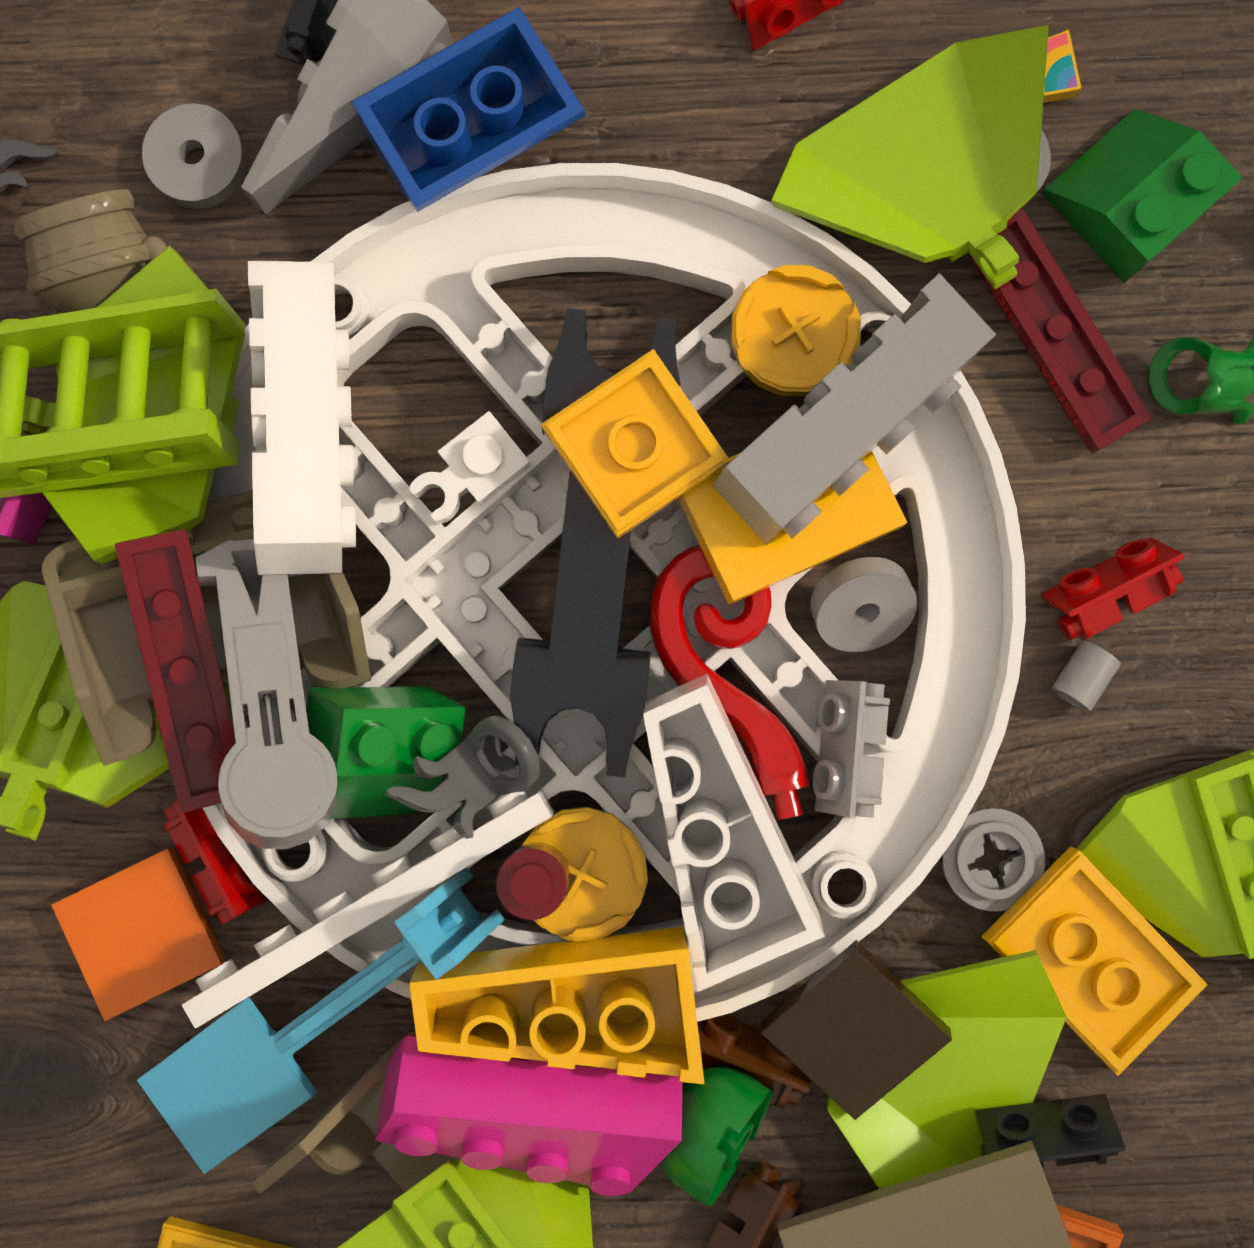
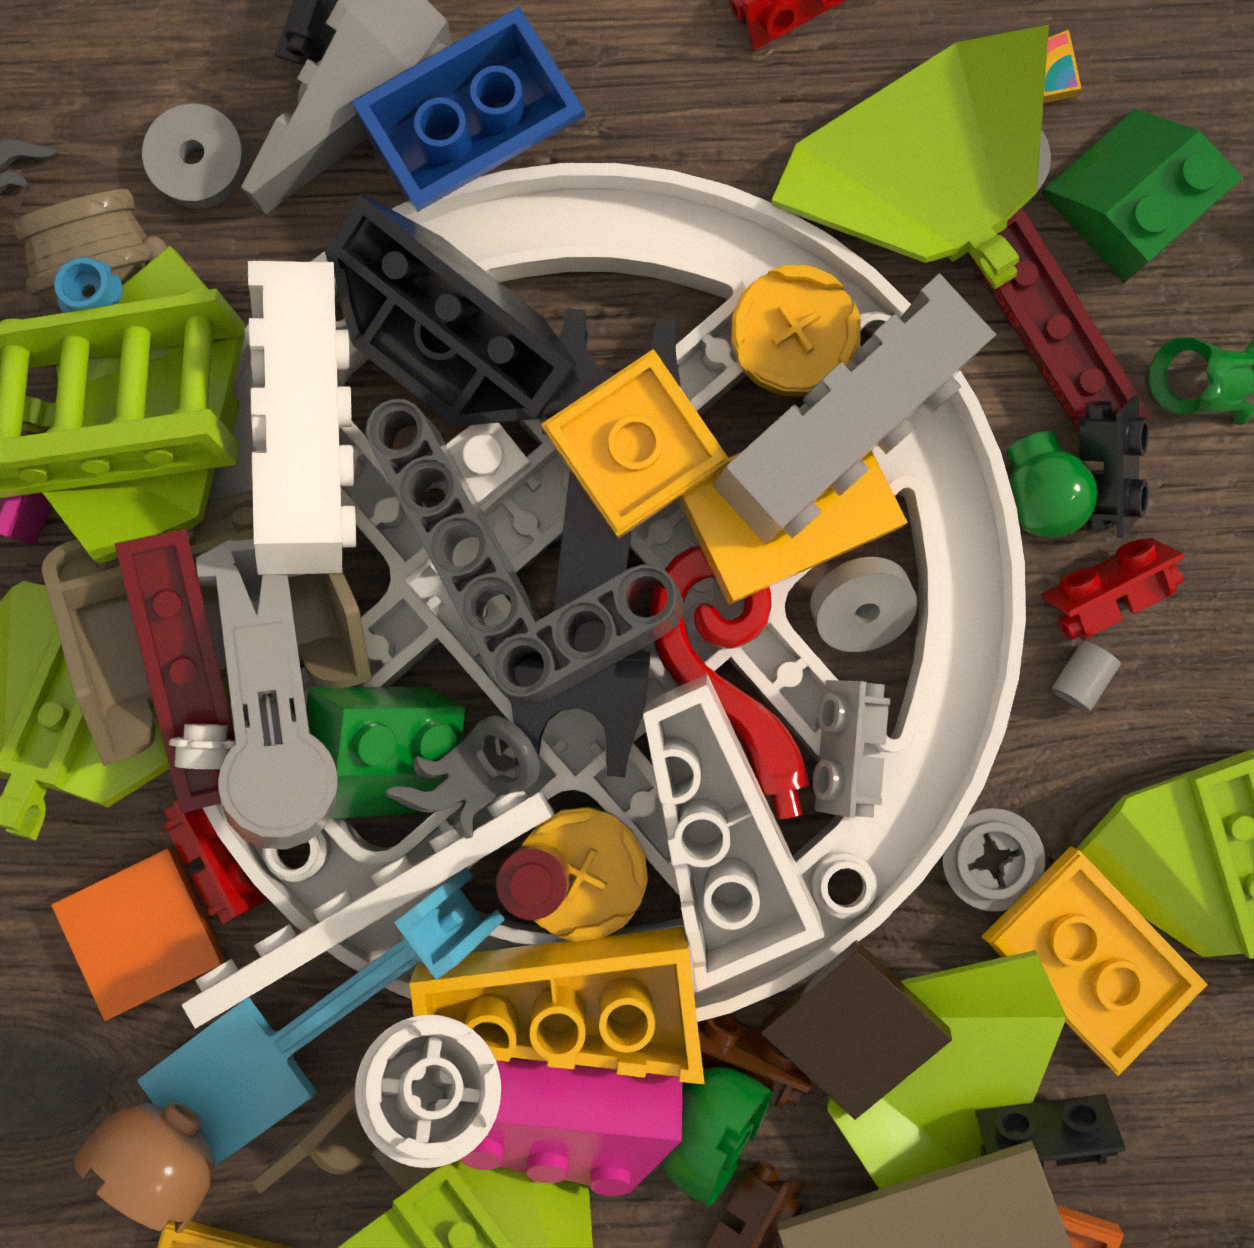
(78, 277): none -> dark azure plate
(150, 1163): none -> medium nougat cylinder
(202, 746): none -> white plate
(428, 1091): none -> white cone
(442, 321): none -> black wedge
(491, 573): none -> dark grey beam
(1050, 486): none -> green piece
(1118, 442): none -> black hinge

